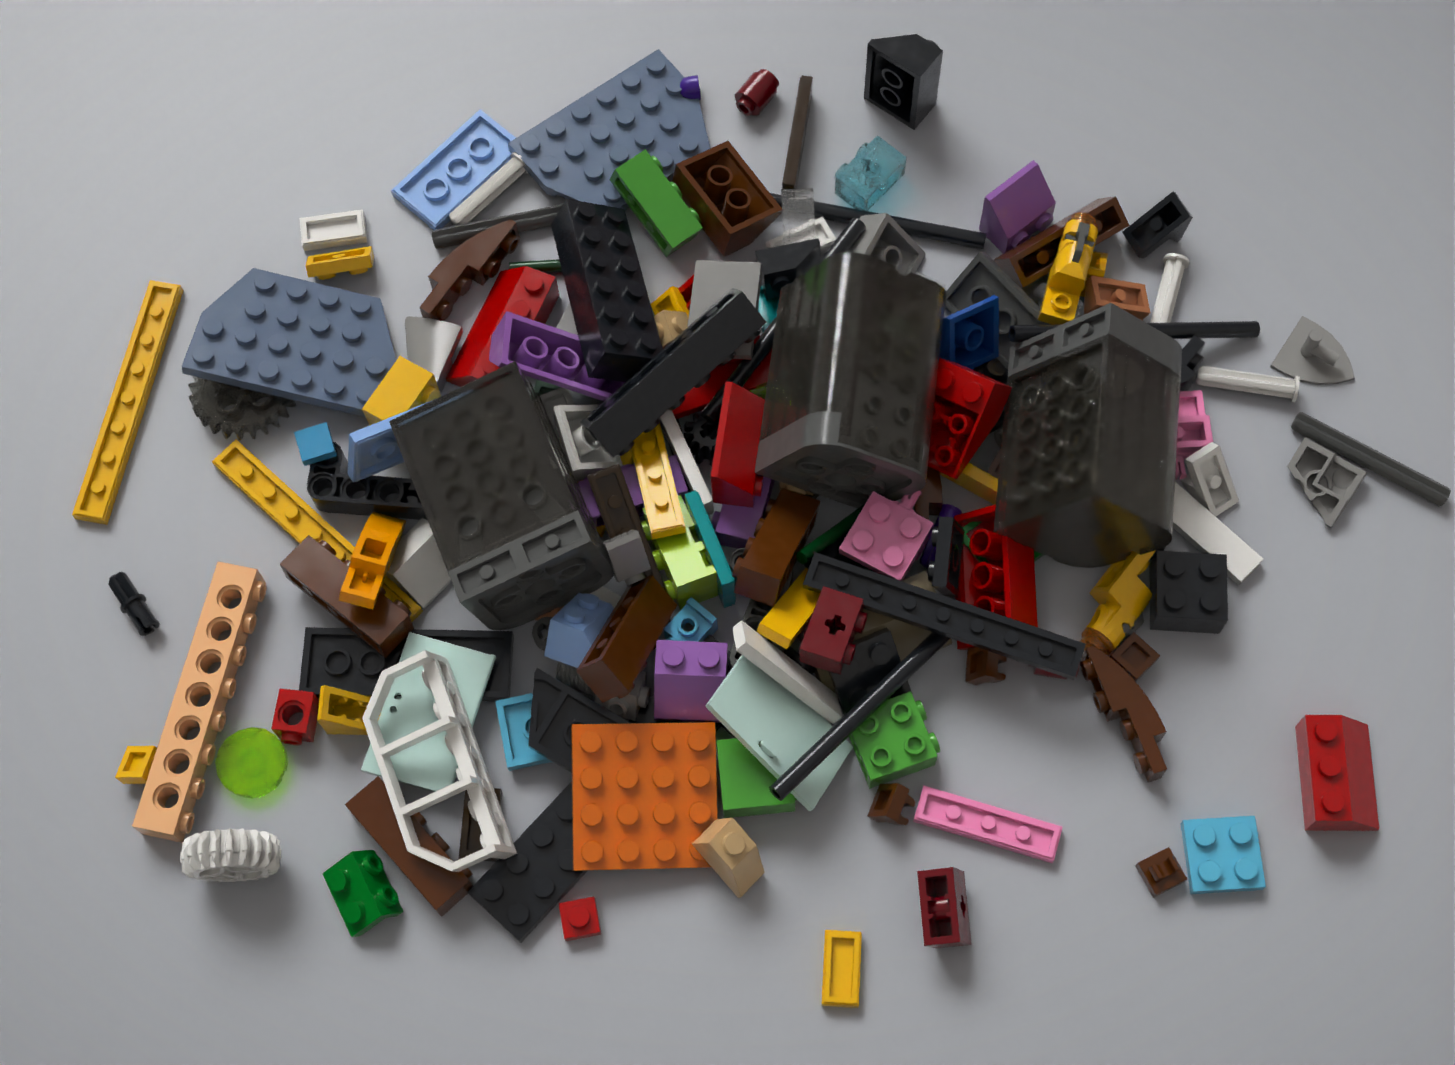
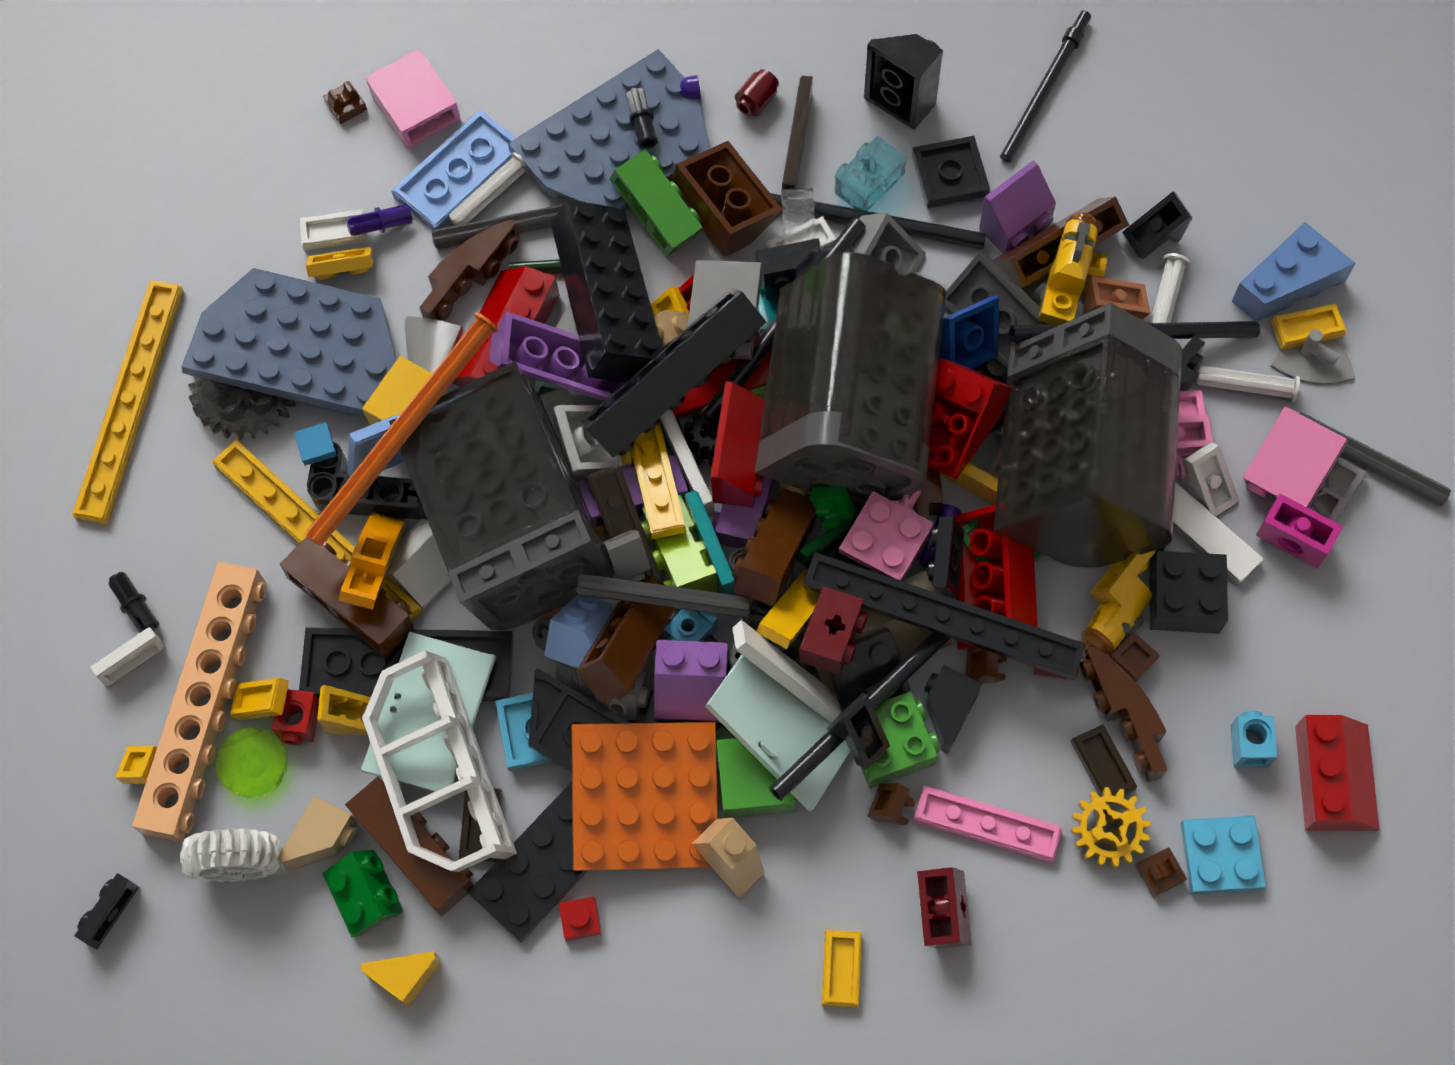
(99, 921): none -> black plate
(127, 657): none -> white tile
(259, 699): none -> yellow tile
(318, 835): none -> tan slope
(344, 102): none -> reddish brown tile
(379, 219): none -> dark purple axle
(401, 429): none -> orange axle
(403, 975): none -> yellow slope
(413, 98): none -> bright pink brick
(641, 118): none -> black axle
(662, 595): none -> dark grey axle
(832, 505): none -> green tile
(861, 731): none -> black slope
(949, 703): none -> black slope
(950, 171): none -> black plate
(1071, 41): none -> black bar
(1102, 811): none -> yellow gear
(1103, 761): none -> dark brown tile
(1249, 754): none -> medium azure brick
(1291, 273): none -> medium blue wedge
(1294, 327): none -> yellow tile
(1294, 458): none -> bright pink brick
(1299, 530): none -> dark pink brick

